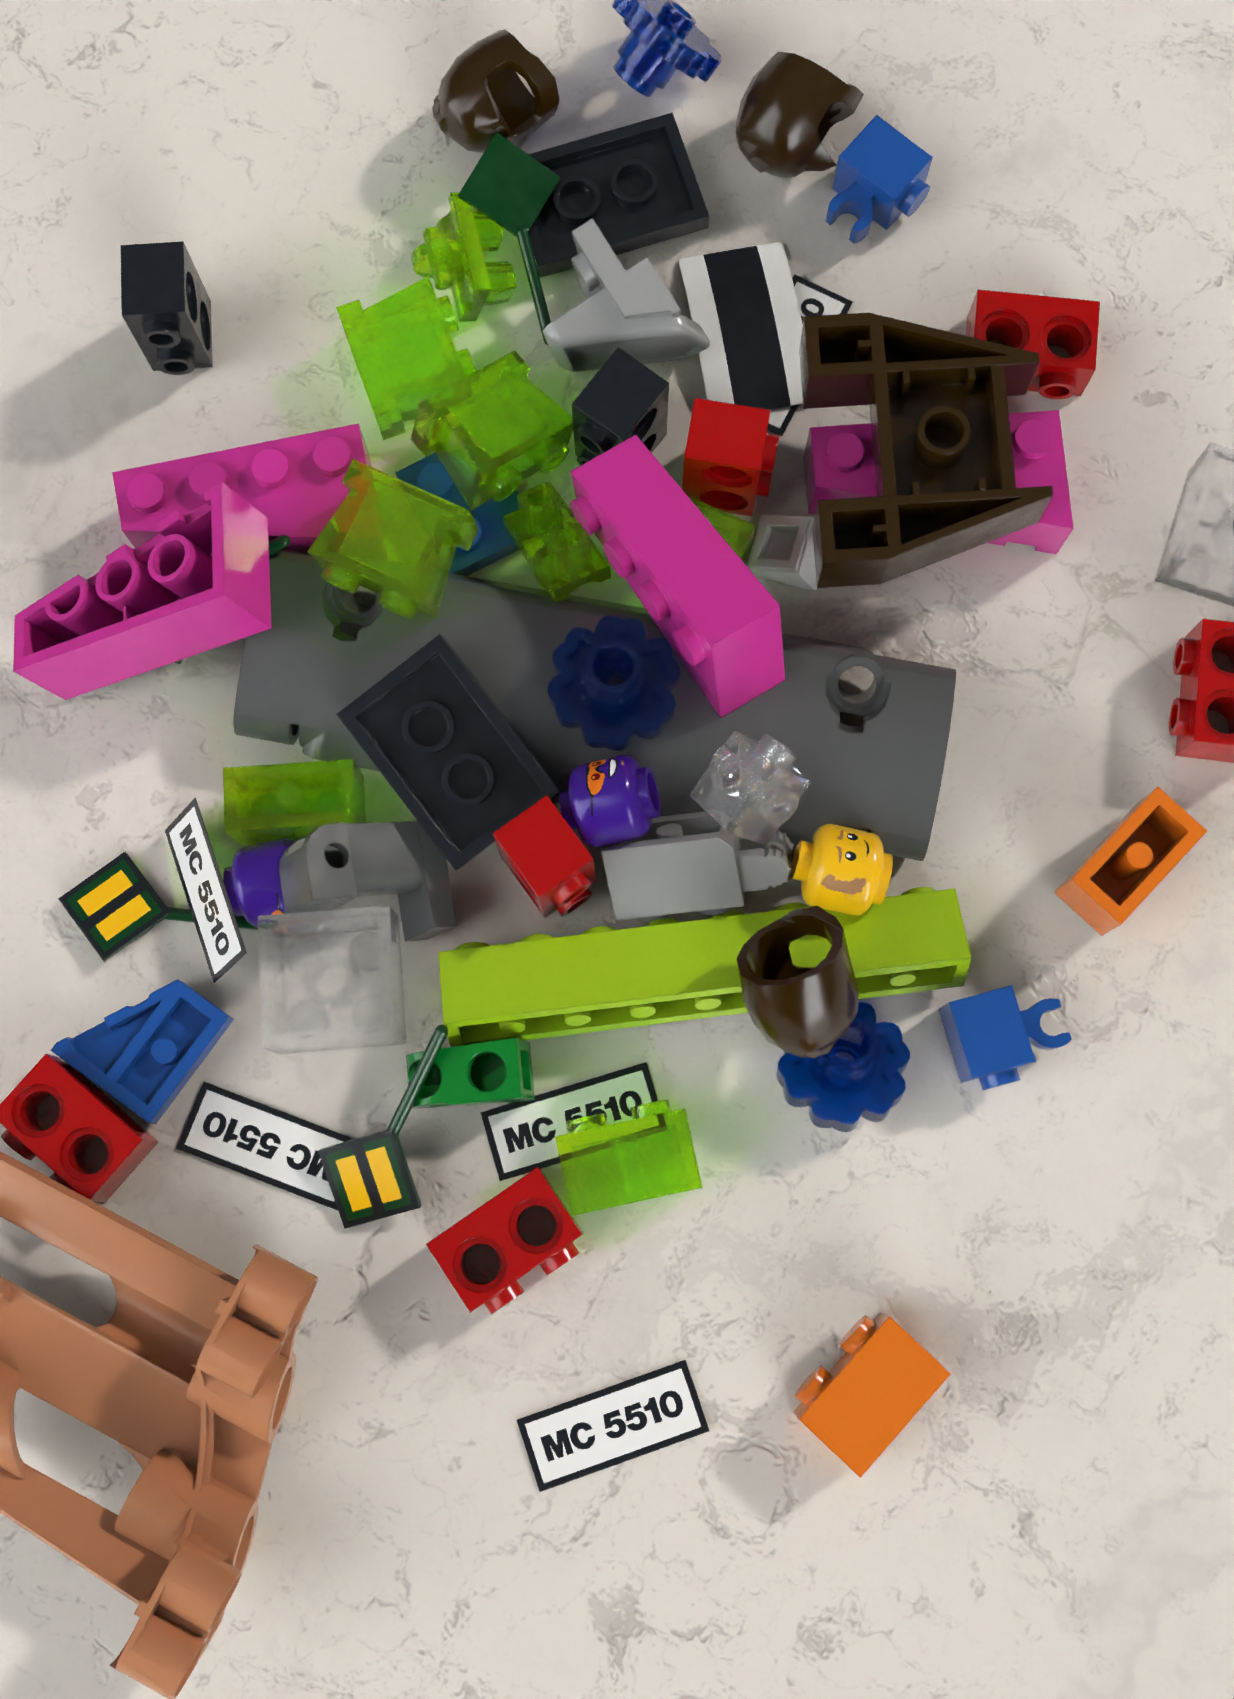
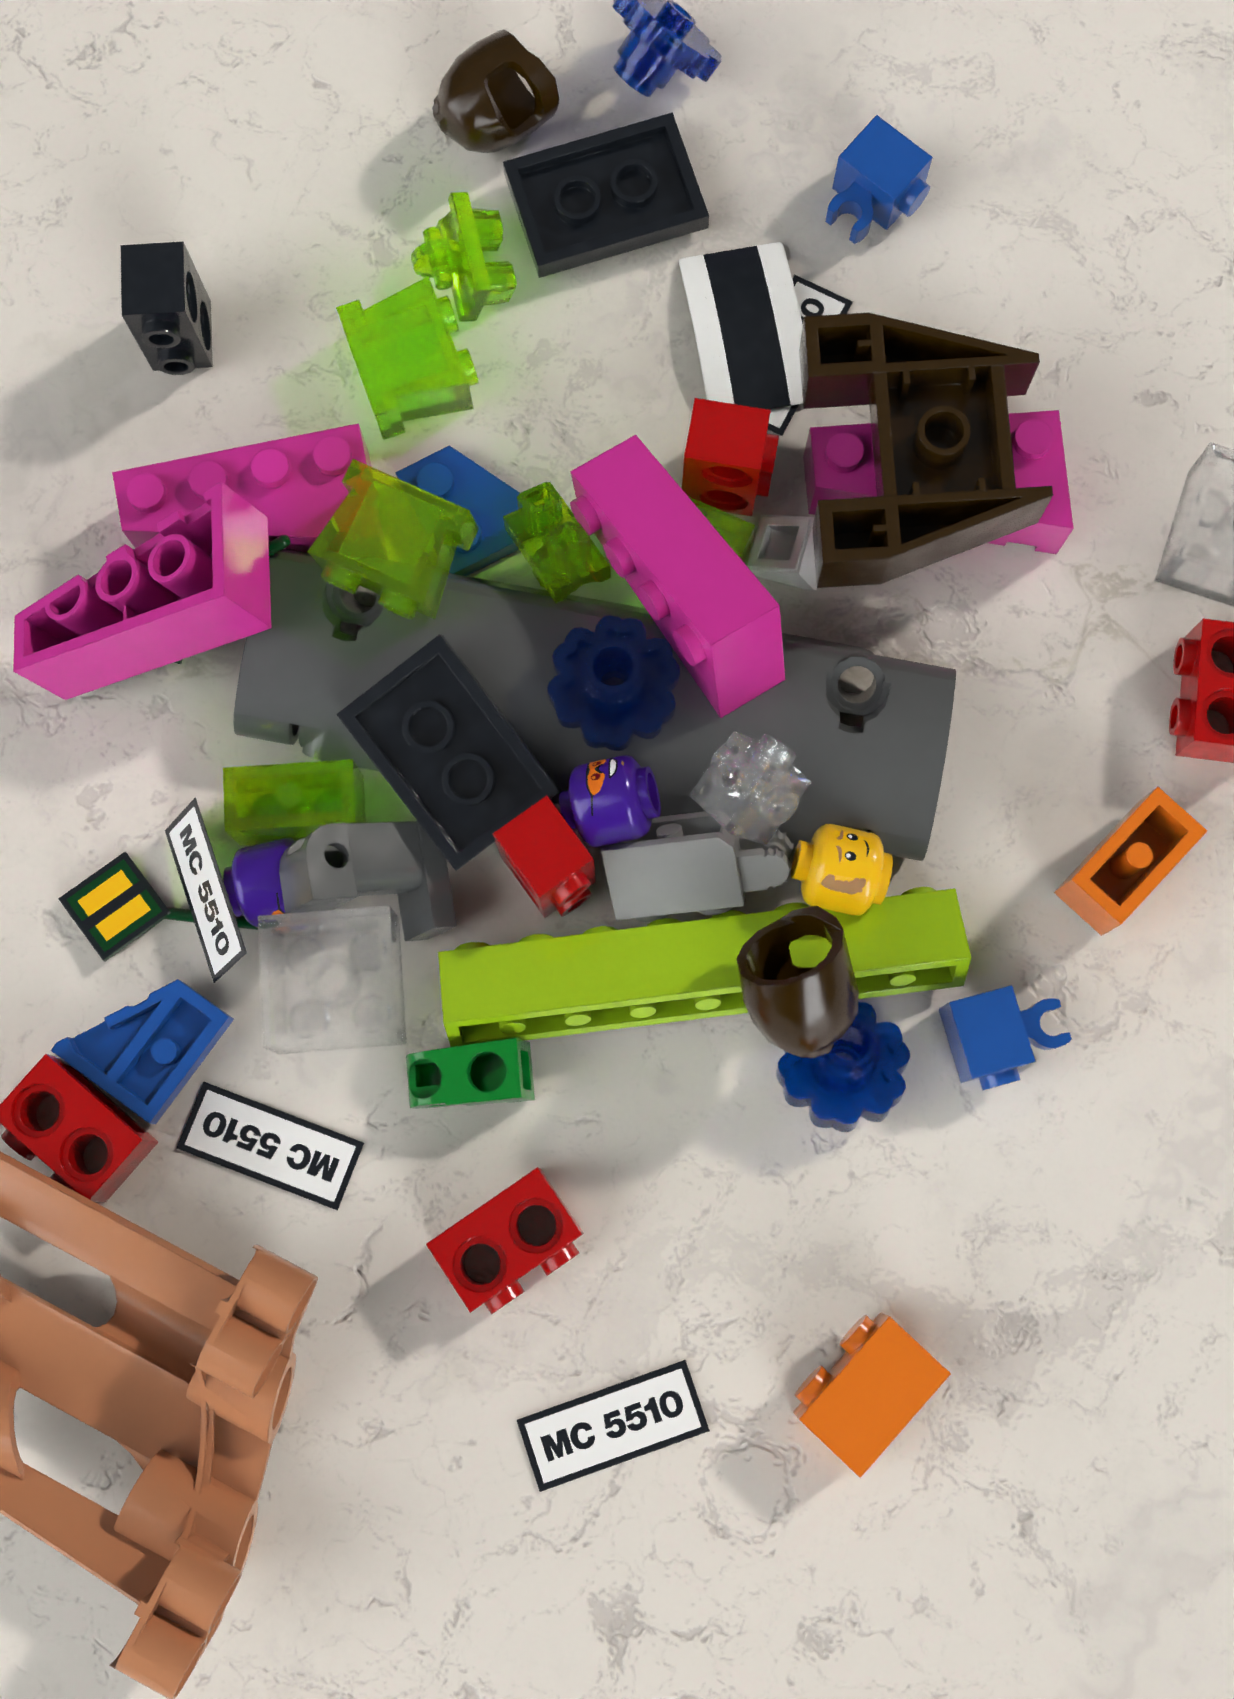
(371, 1172): piece -> none
(493, 430): clear neon green hips -> none
(511, 192): dark green piece -> none
(525, 1131): sticker -> none
(618, 404): black brick -> none
(621, 311): light grey piece -> none
(627, 1159): clear neon green brick -> none
(789, 114): dark brown piece -> none
(1036, 324): red brick -> none

